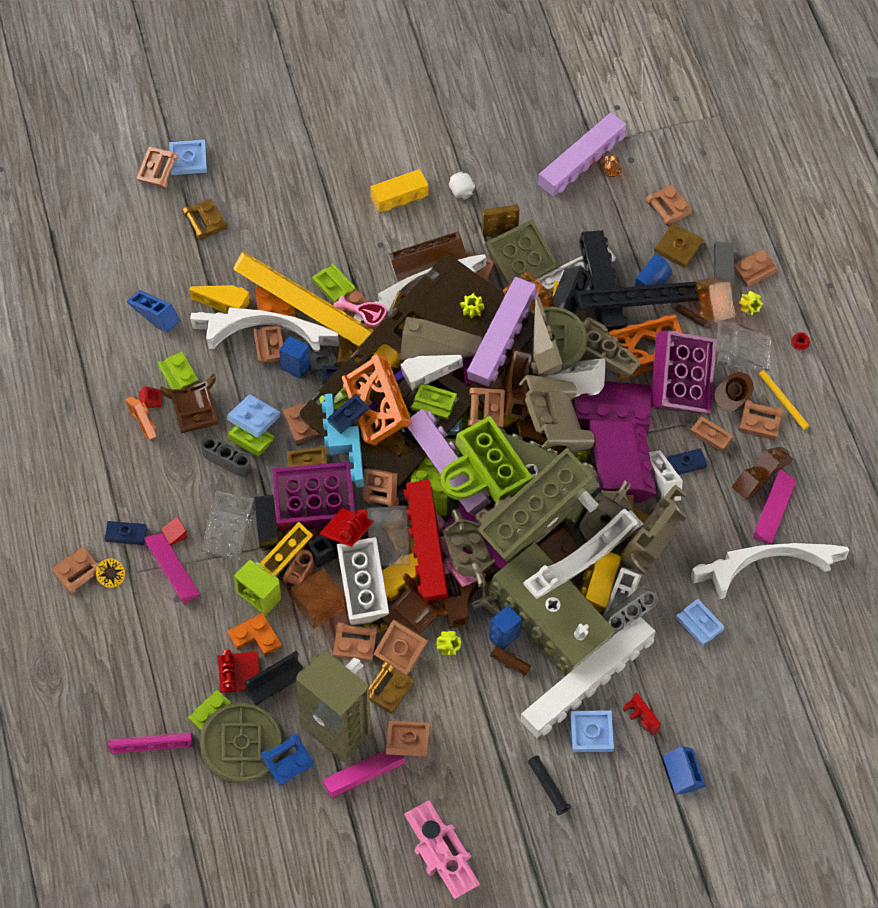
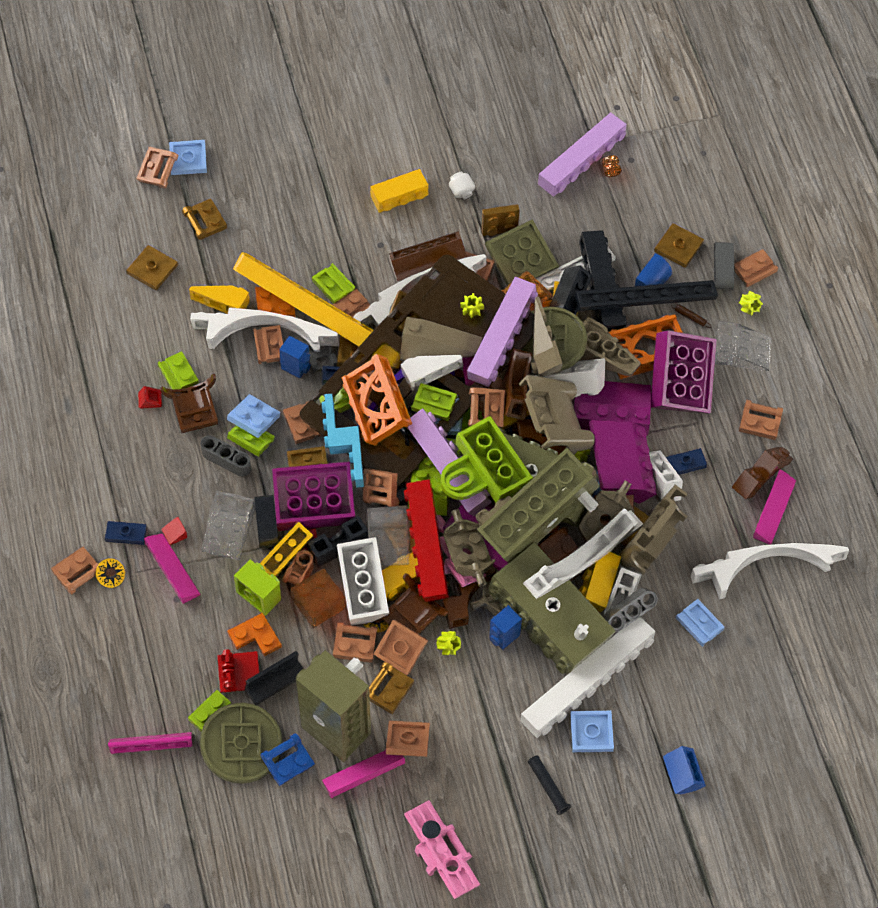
(138, 411): orange plate -> none
(152, 267): none -> pearl gold plate
(155, 310): blue slope -> none
(347, 527): red hinge -> none
(348, 413): dark blue plate -> none
(371, 312): bright pink piece -> none
(510, 660): reddish brown pin -> none
(648, 719): red plate -> none
(672, 201): nougat plate -> none
(711, 434): nougat plate -> none
(716, 298): clear orange brick -> none
(734, 391): reddish brown piece -> none
(784, 400): yellow bar -> none
(803, 337): red plate -> none

